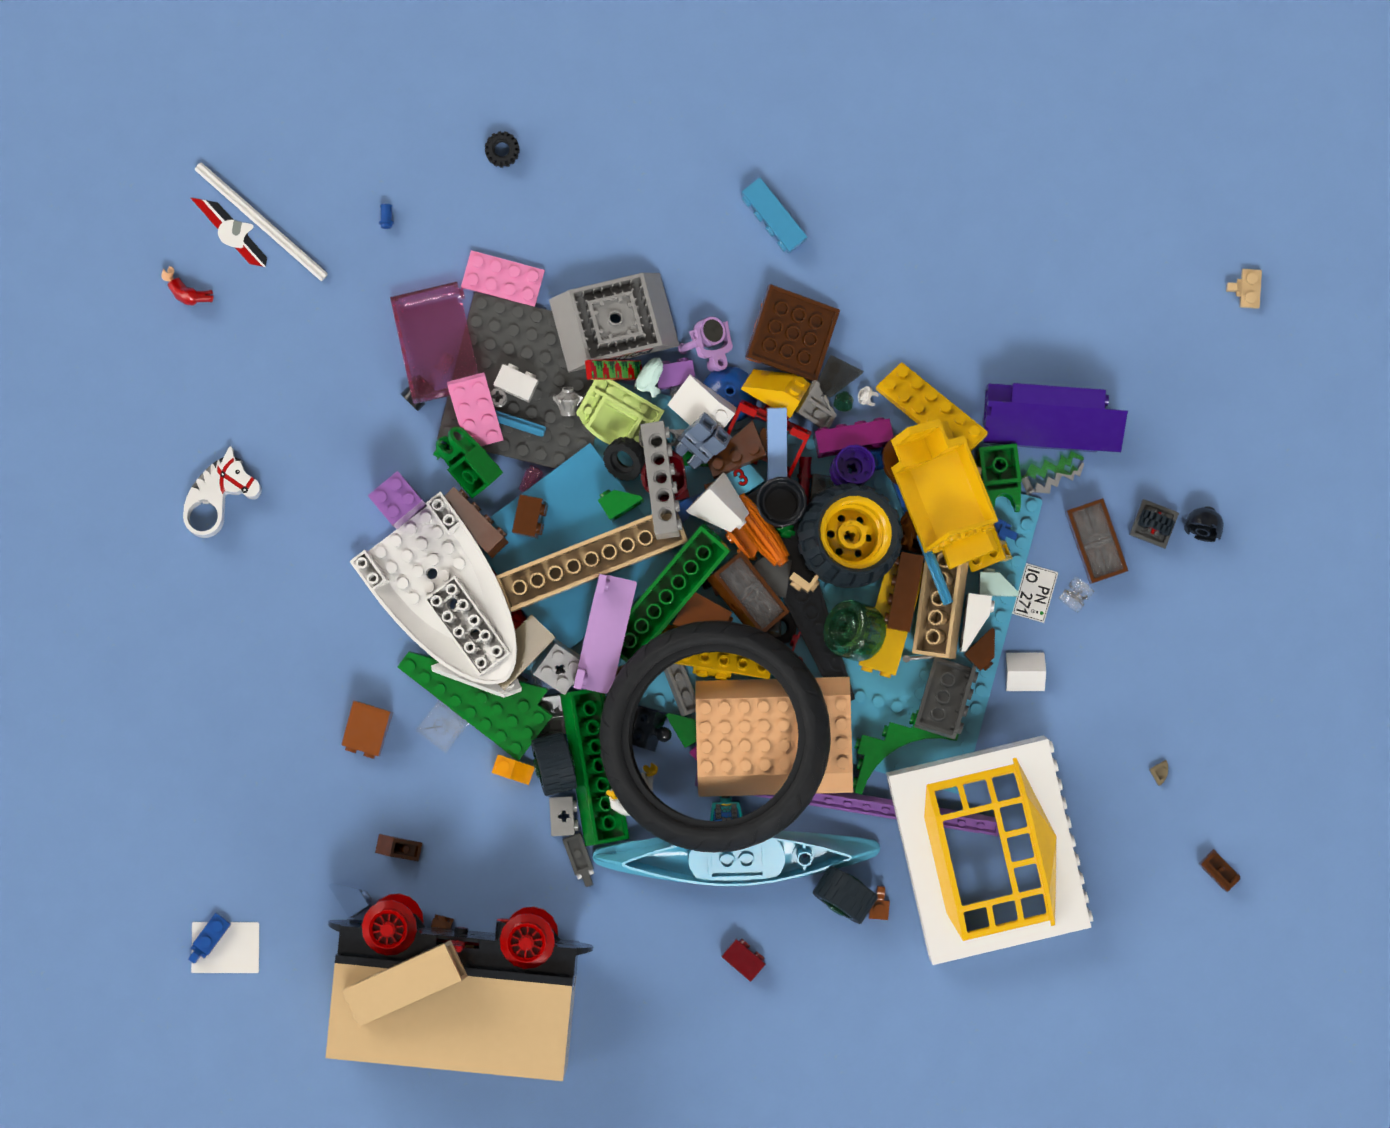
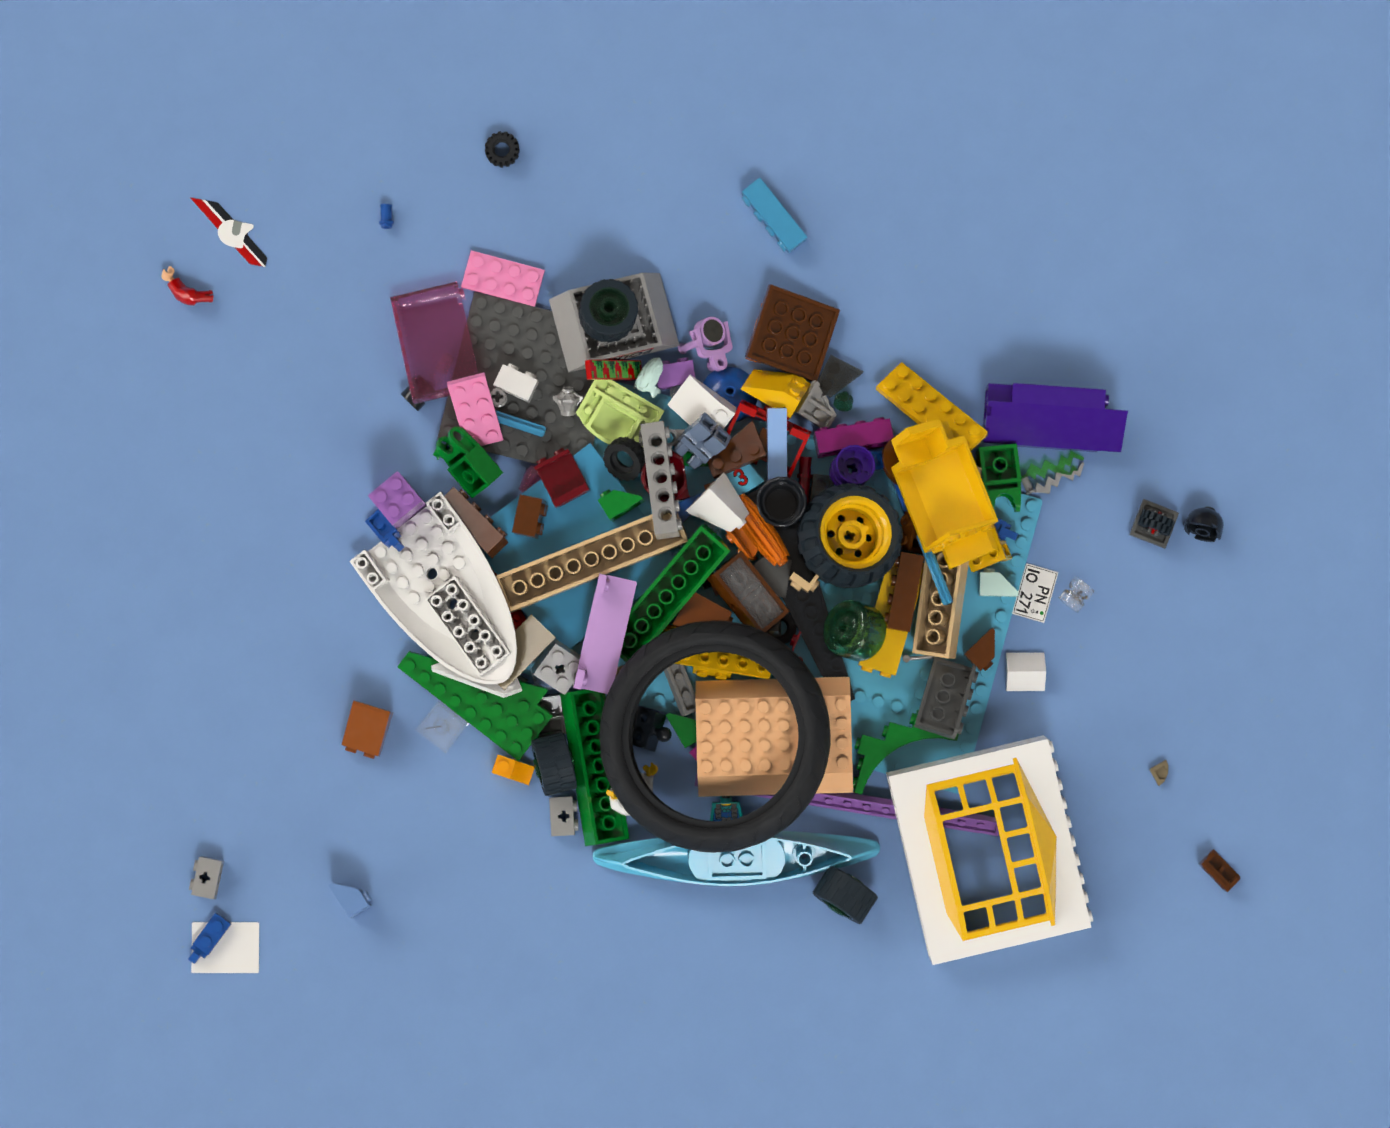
(212, 486): white animal -> none
(214, 869): none -> light grey brick
(263, 223): white axle -> none
(384, 530): none -> blue hinge
(398, 847): reddish brown slope -> none
(404, 983): tan brick -> none
(442, 922): reddish brown brick -> none
(498, 1021): tan piece -> none
(561, 477): none -> dark red panel
(579, 858): dark grey hinge -> none
(610, 296): none -> wheel
(743, 959): dark red brick -> none
(786, 532): green plate -> none
(865, 394): white plate -> none
(880, 909): dark orange plate -> none
(975, 614): white slope -> none
(1096, 541): clear brick -> none
(1247, 288): tan hinge -> none

